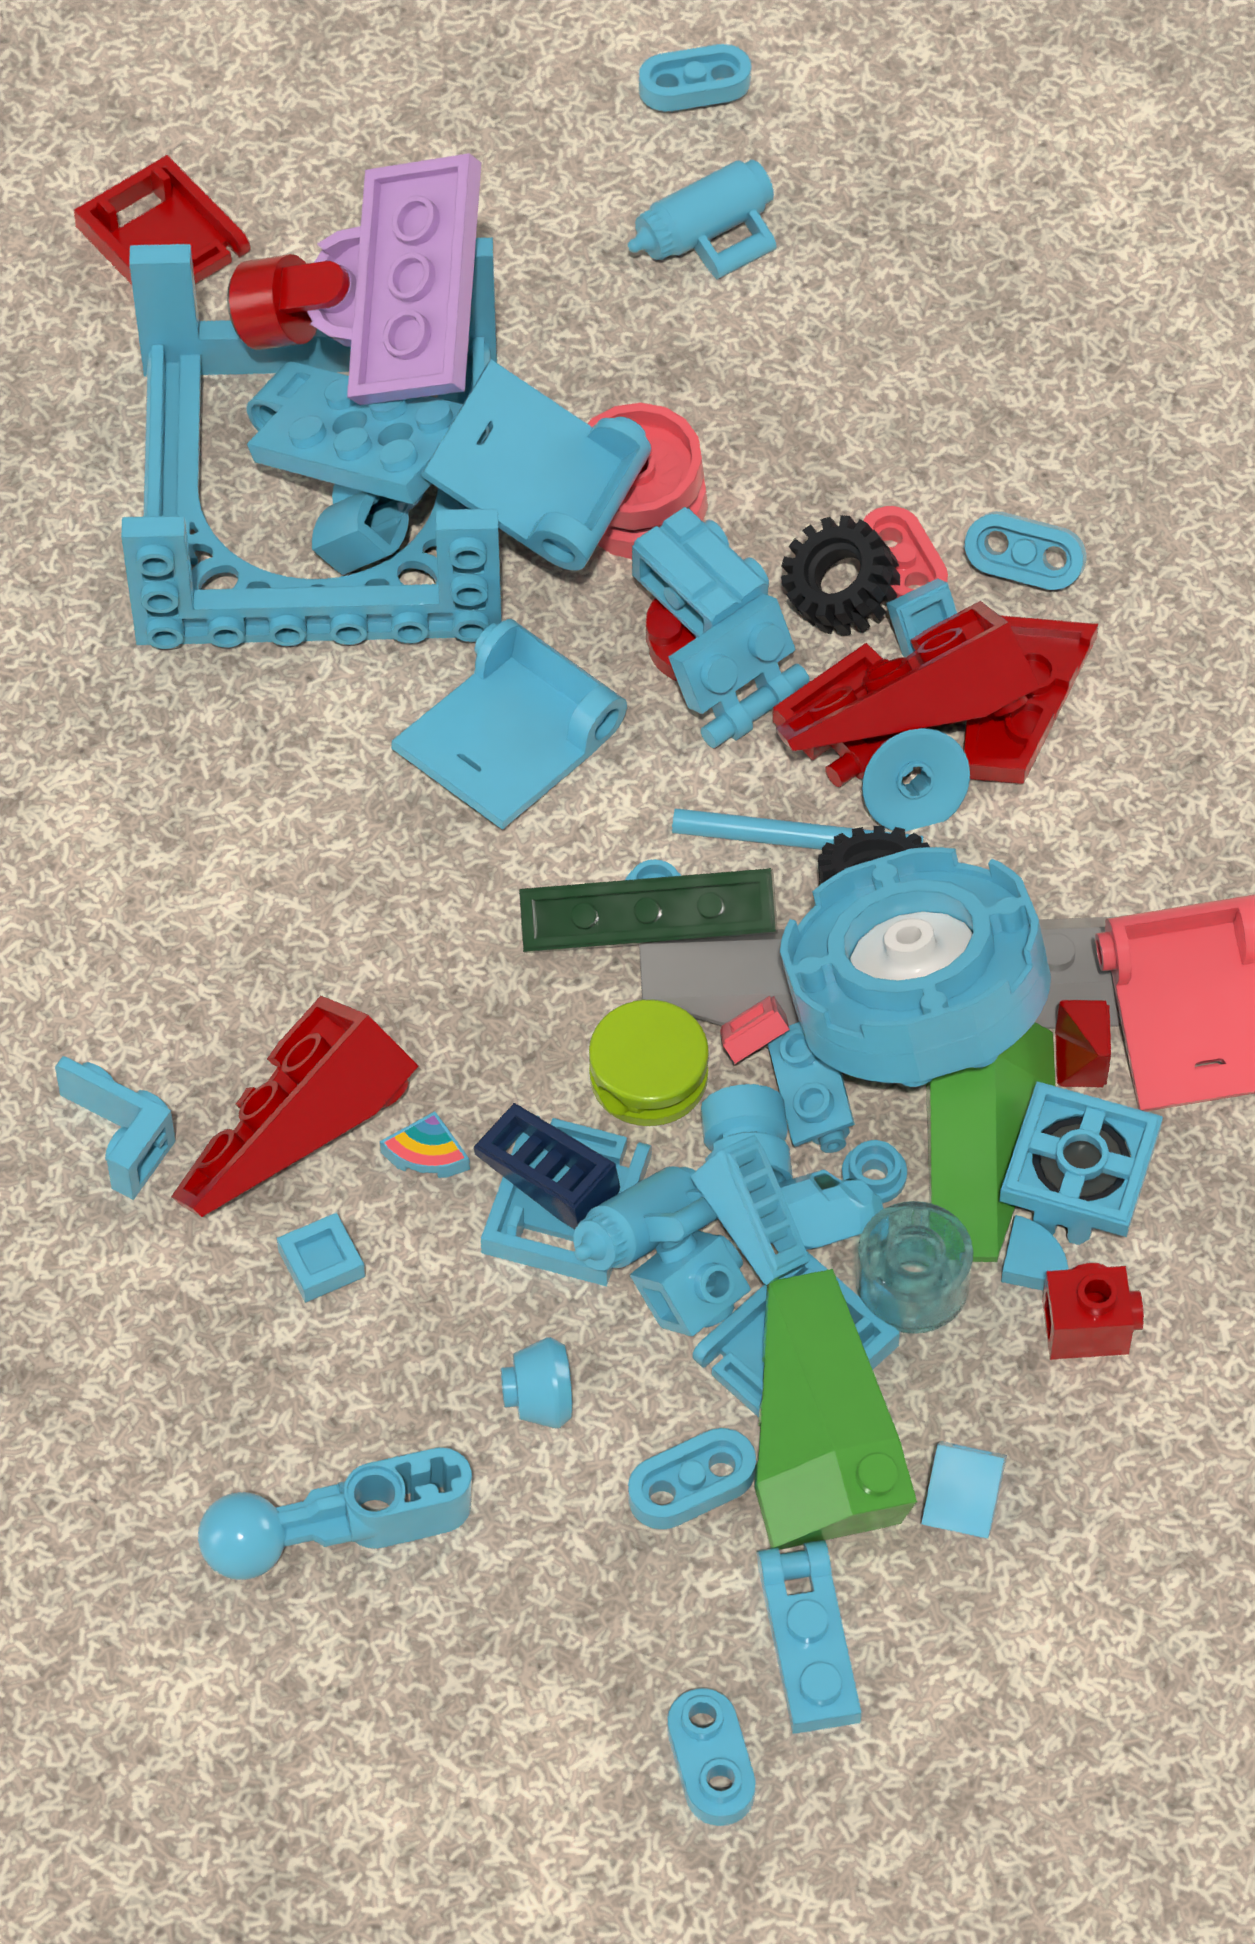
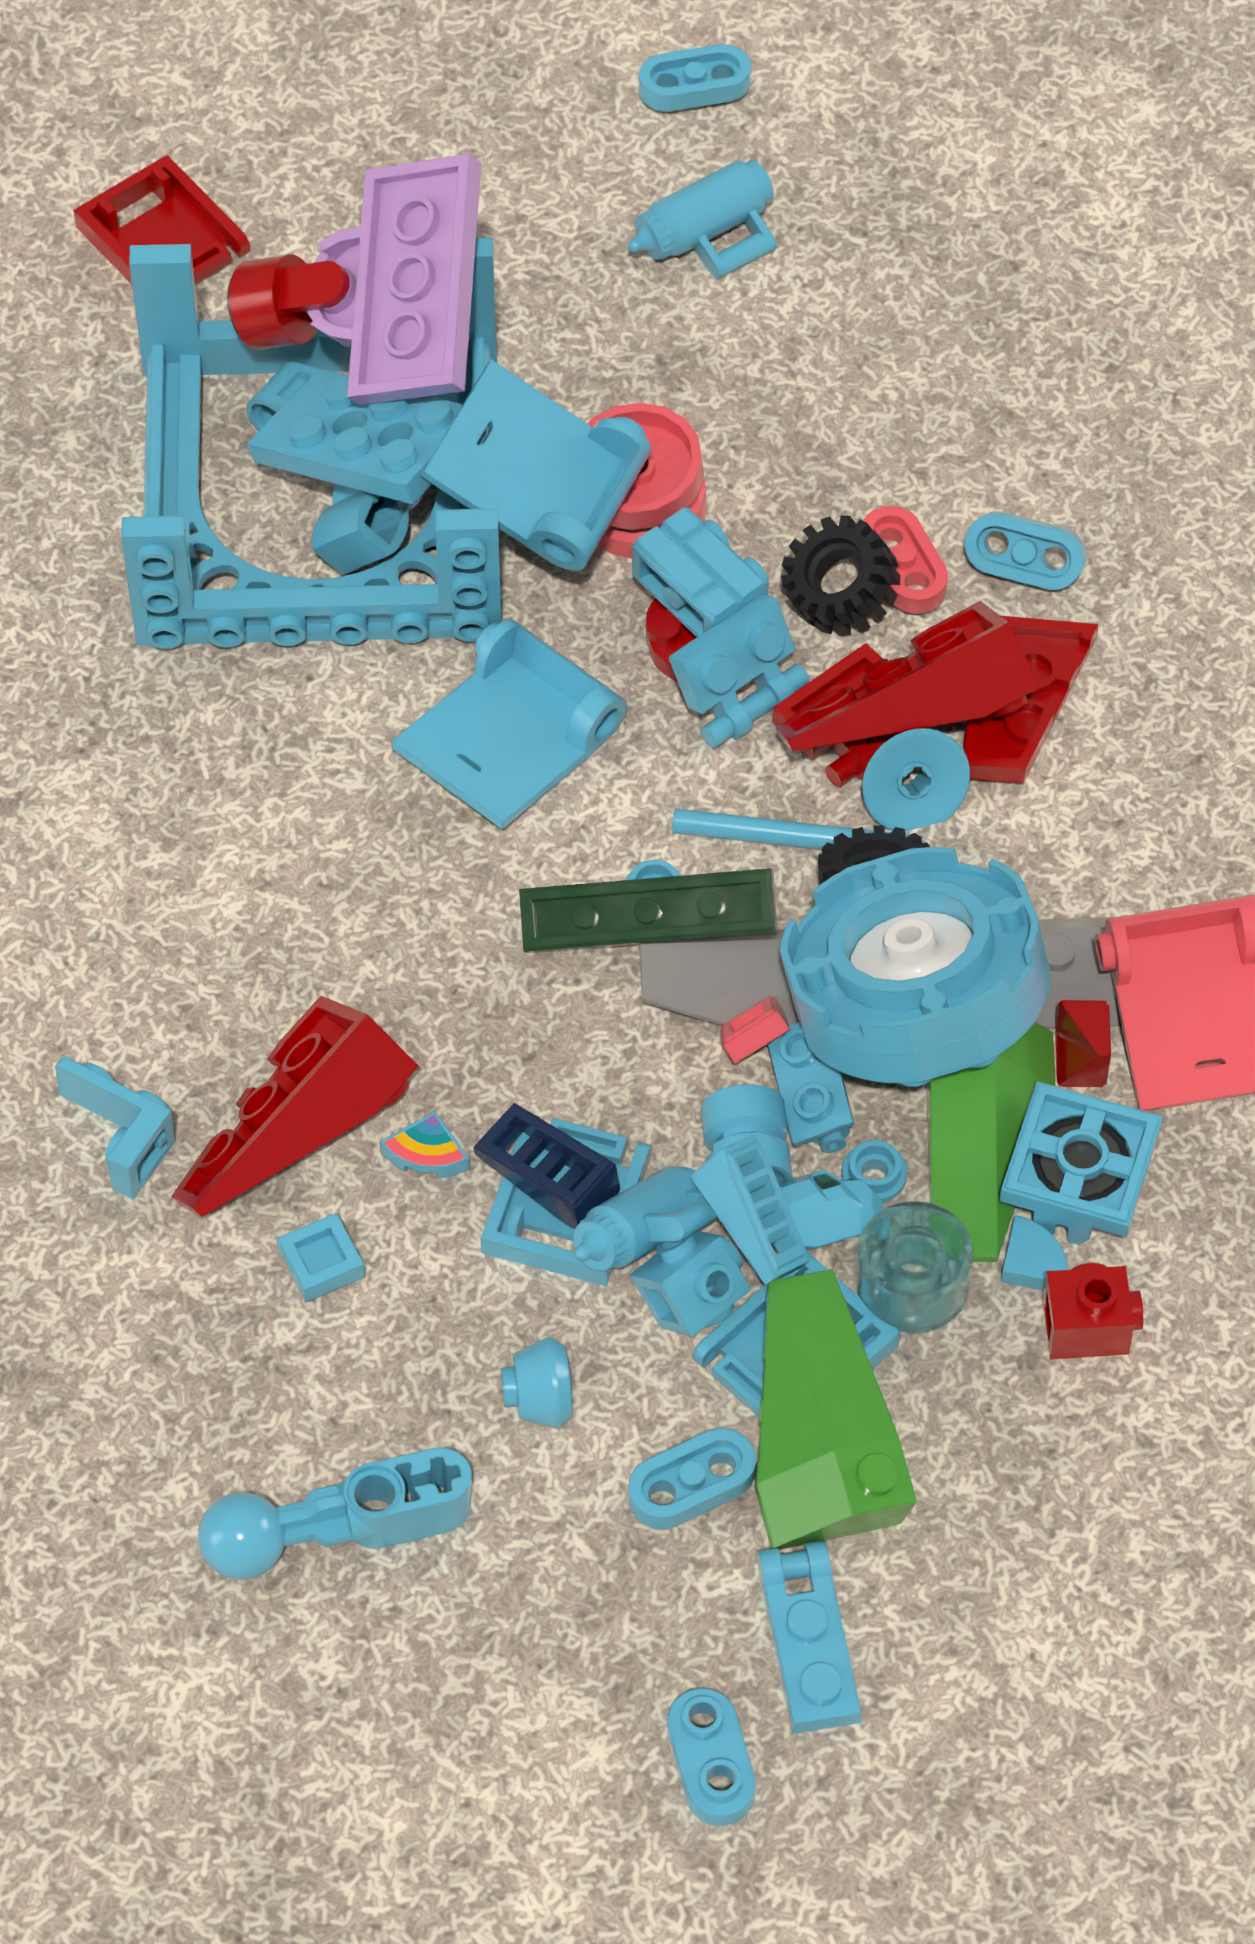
(648, 1062): lime head -> none
(919, 611): medium azure tile -> none
(964, 1489): medium azure brick -> none

